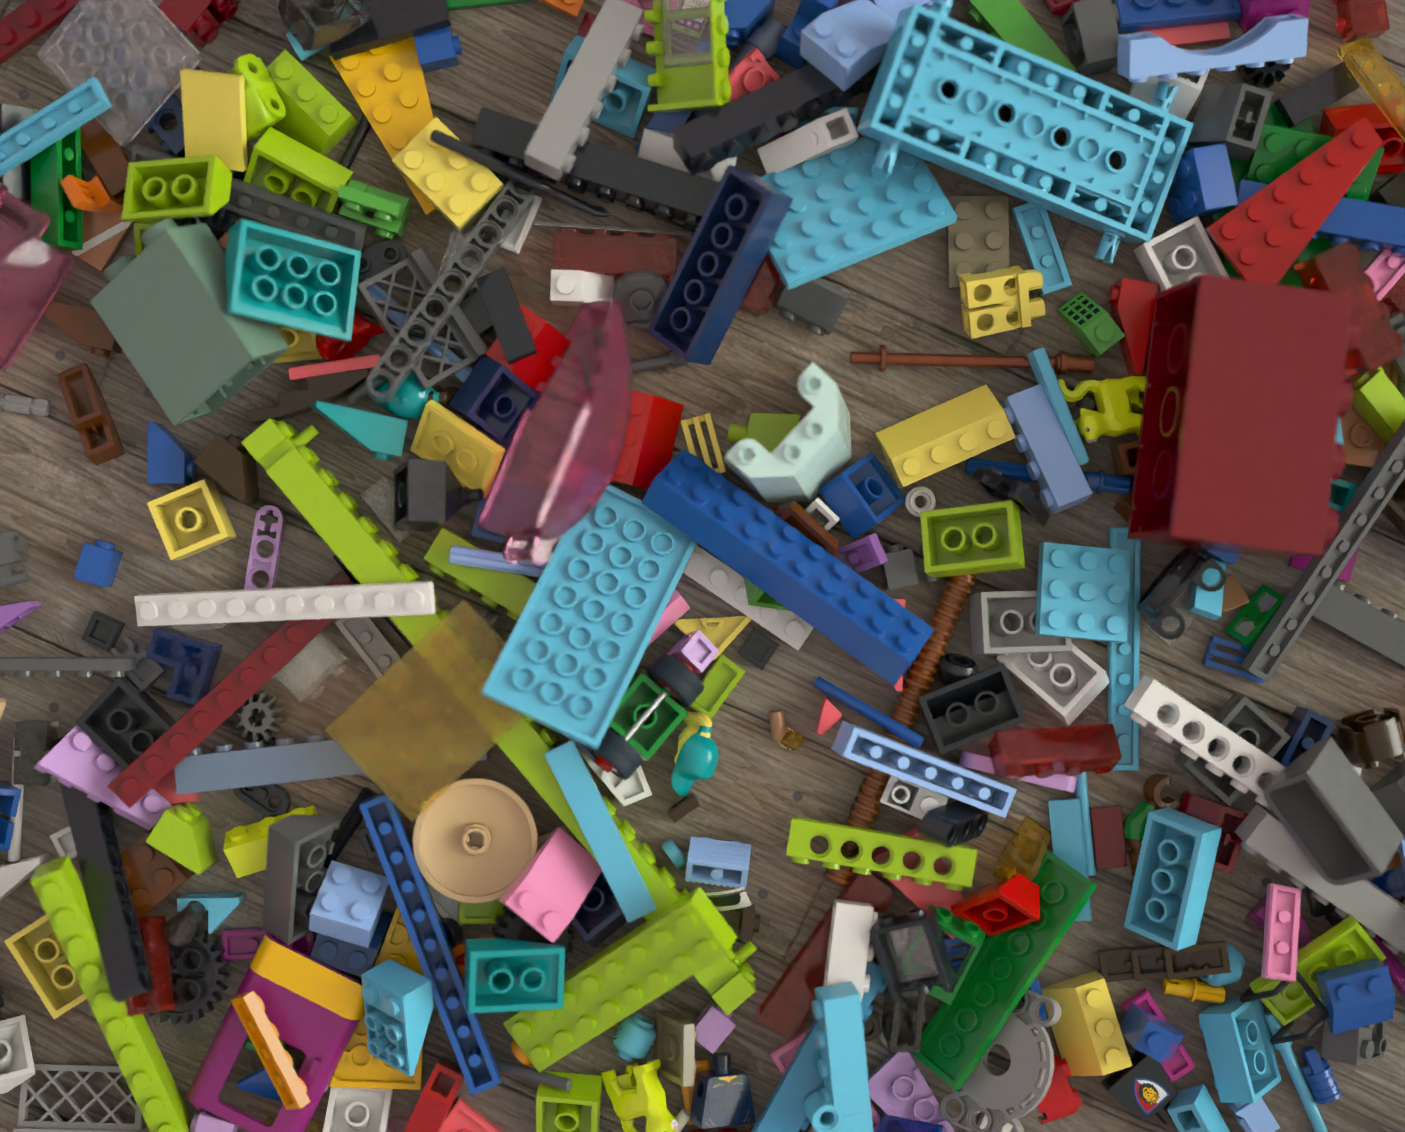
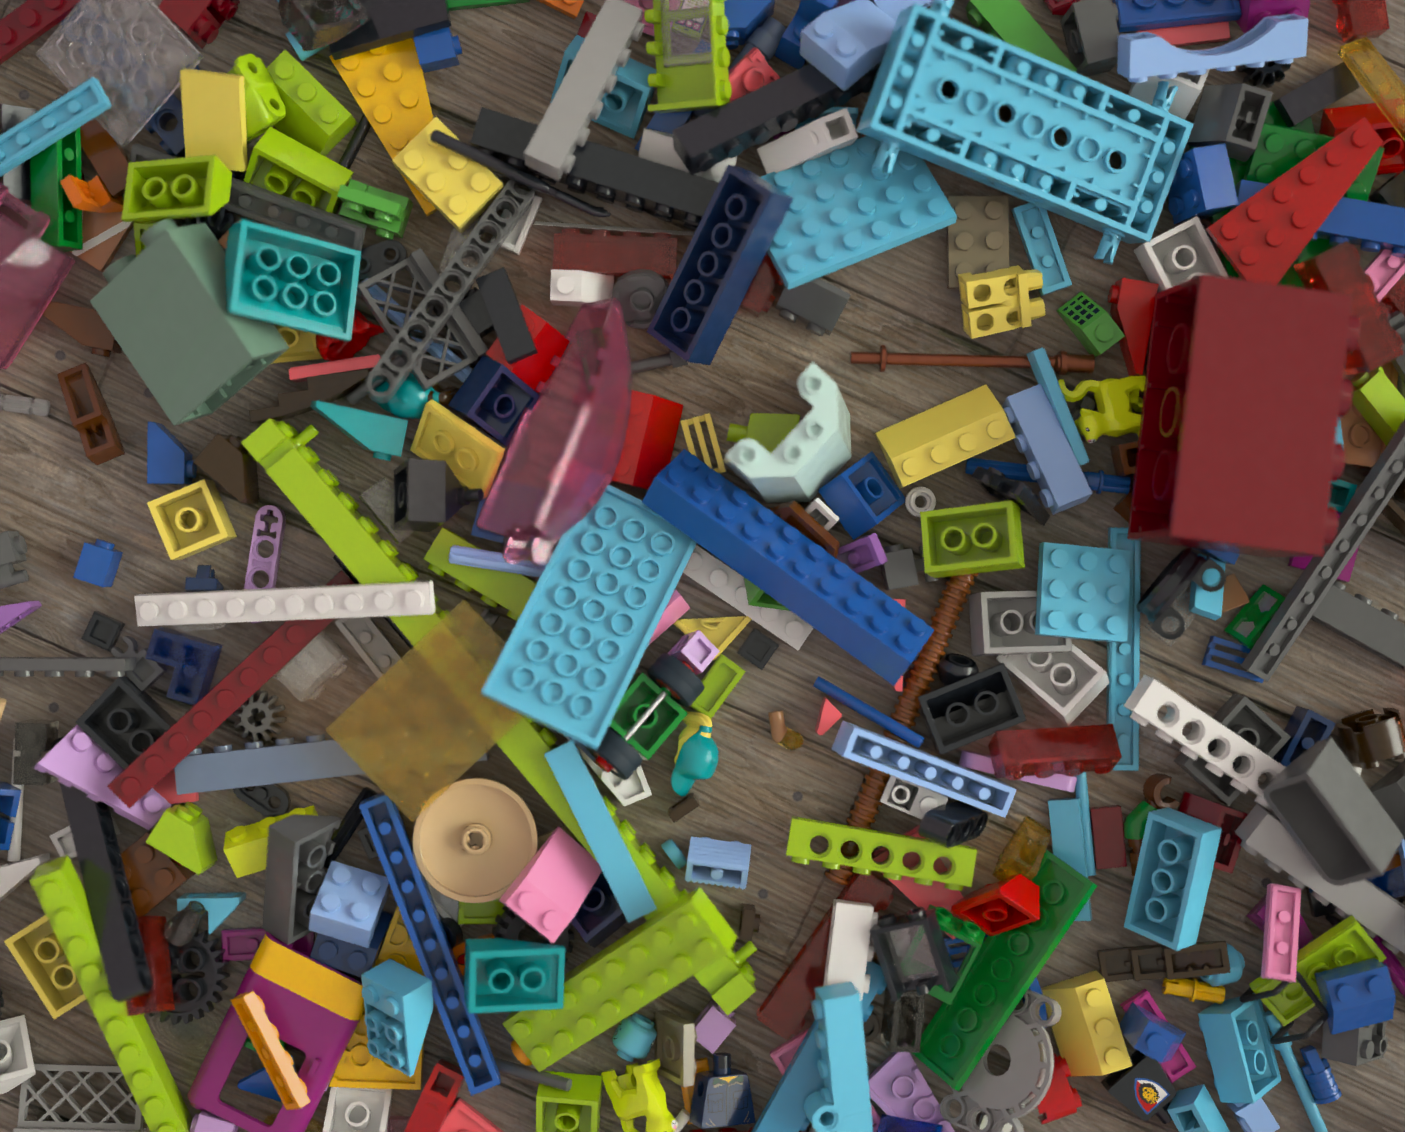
(204, 580): none -> dark blue tile
(729, 899): sticker -> none

